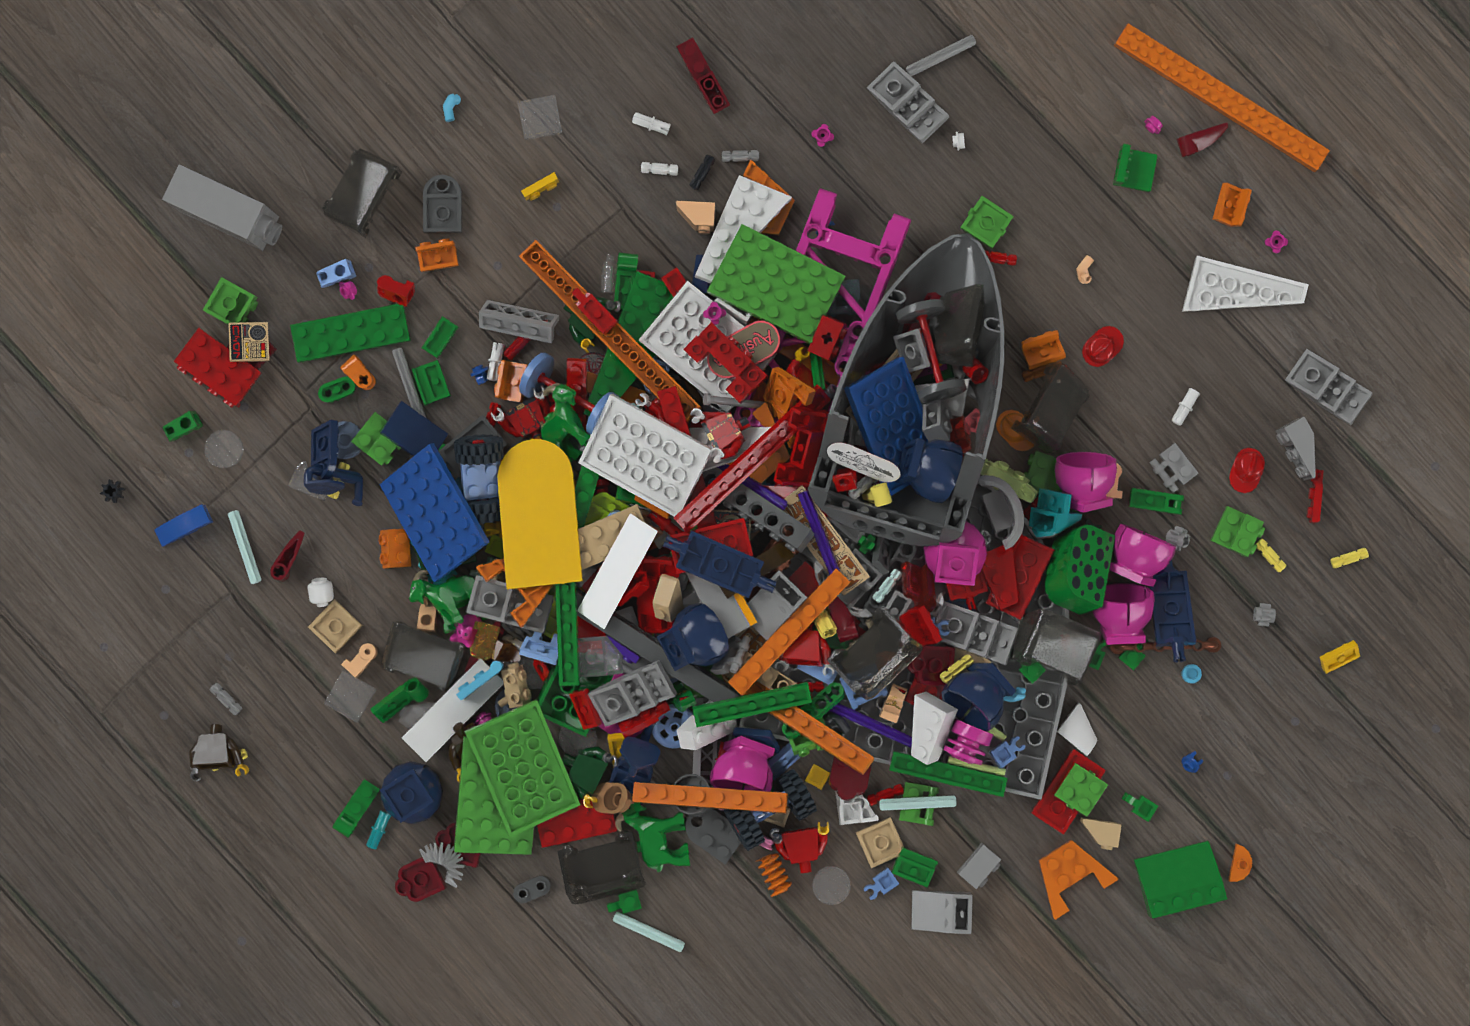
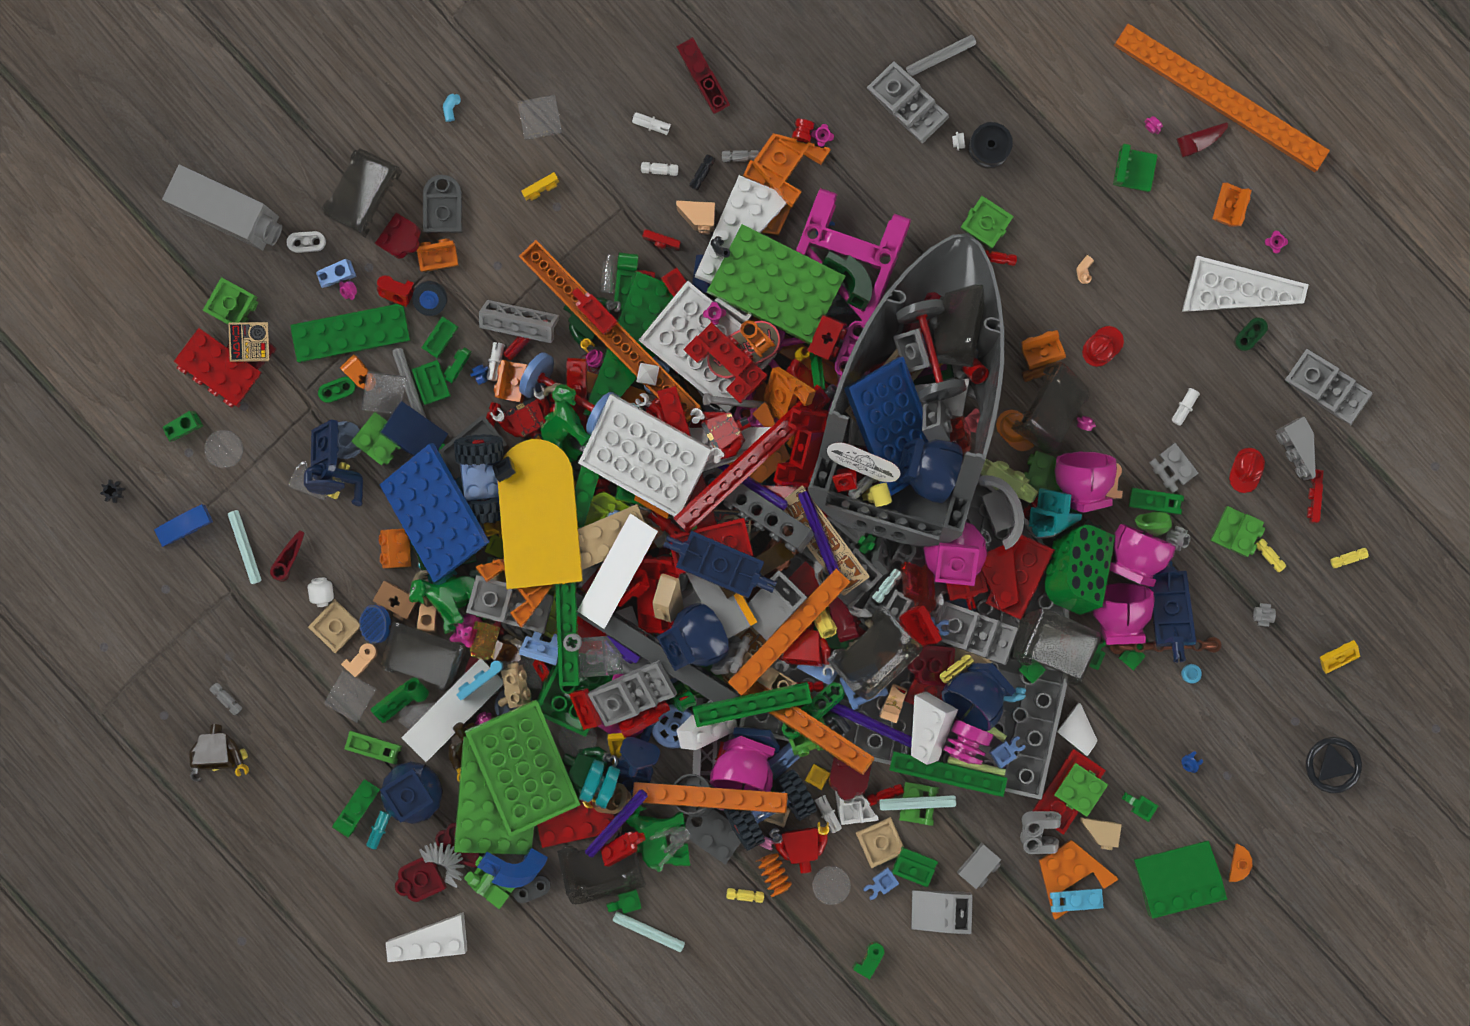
(306, 240): none -> white plate
(372, 747): none -> bright green plate
(375, 624): none -> tile
(382, 392): none -> clear tile
(387, 592): none -> medium nougat brick
(399, 237): none -> dark red plate
(429, 298): none -> black wheel
(430, 941): none -> white wedge
(453, 371): none -> green plate
(482, 884): none -> bright green hips
(504, 469): none -> black plate
(510, 874): none -> blue arch
(574, 636): none -> light grey bush
(595, 358): none -> dark pink plate
(599, 784): none -> teal wheel
(616, 823): none -> dark purple axle
(621, 847): none -> red hinge
(647, 374): none -> white slope
(661, 240): none -> red plate
(677, 838): none -> clear plant
(718, 249): none -> black arm
(745, 895): none -> light yellow axle
(757, 339): none -> orange piece
(779, 160): none -> orange wing
(803, 130): none -> red wheel
(828, 813): none -> white axle
(855, 278): none -> dark green arch
(871, 960): none -> green leg
(993, 134): none -> black wheel
(1042, 821): none -> light grey piece
(1077, 900): none -> medium azure plate
(1085, 423): none -> dark pink plate
(1154, 523): none -> bright green hat
(1250, 334): none -> dark green plate
(1334, 765): none -> black piece

